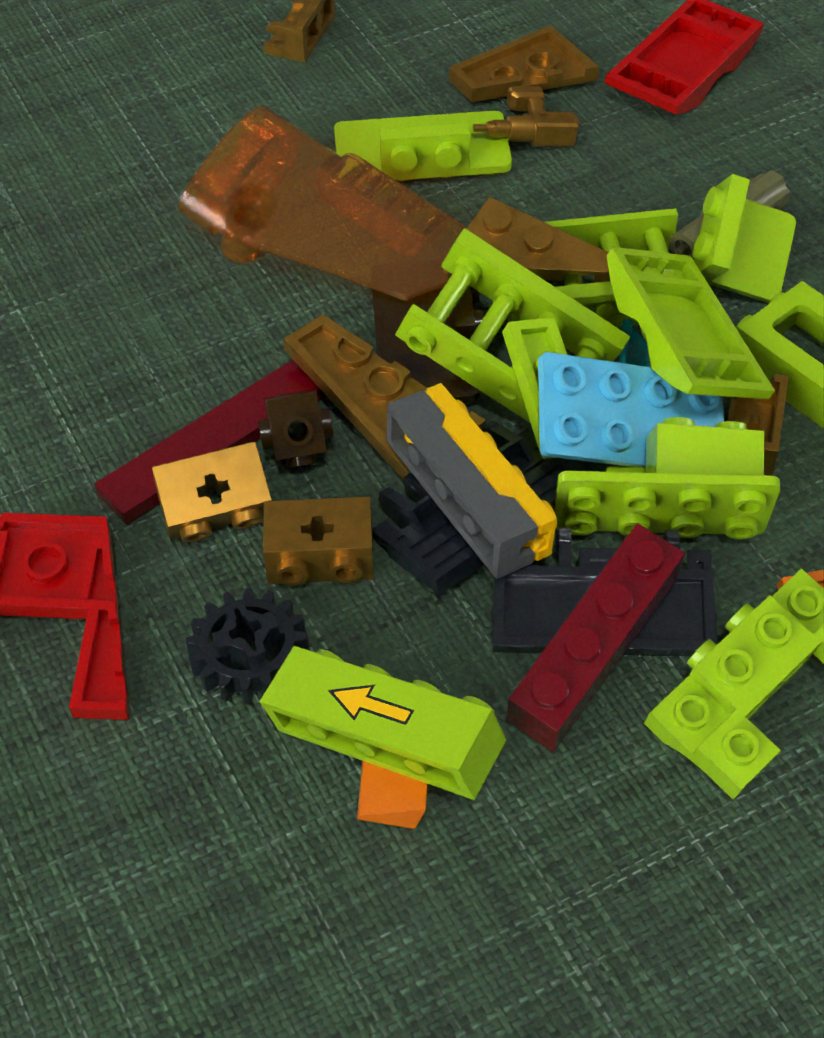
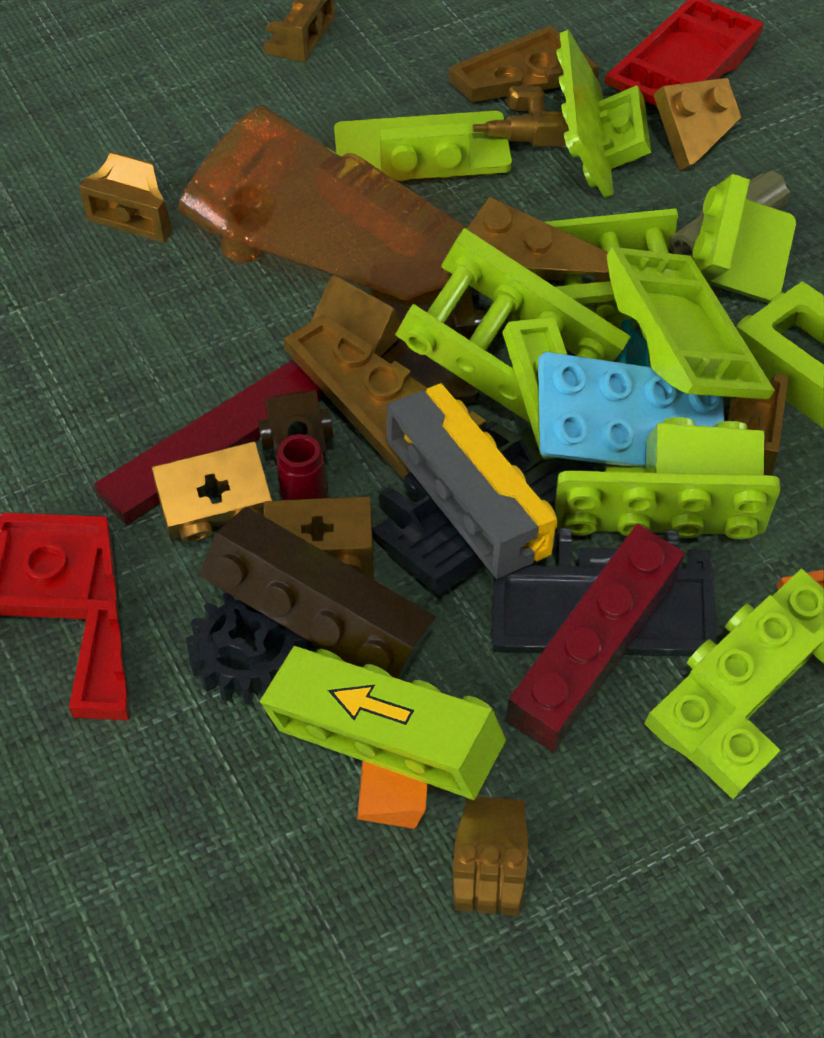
(126, 198): none -> pearl gold slope
(301, 469): none -> dark red piece
(315, 594): none -> dark brown brick
(359, 314): none -> pearl gold slope
(491, 856): none -> pearl gold hand
(600, 130): none -> lime bracket
(696, 117): none -> pearl gold wing

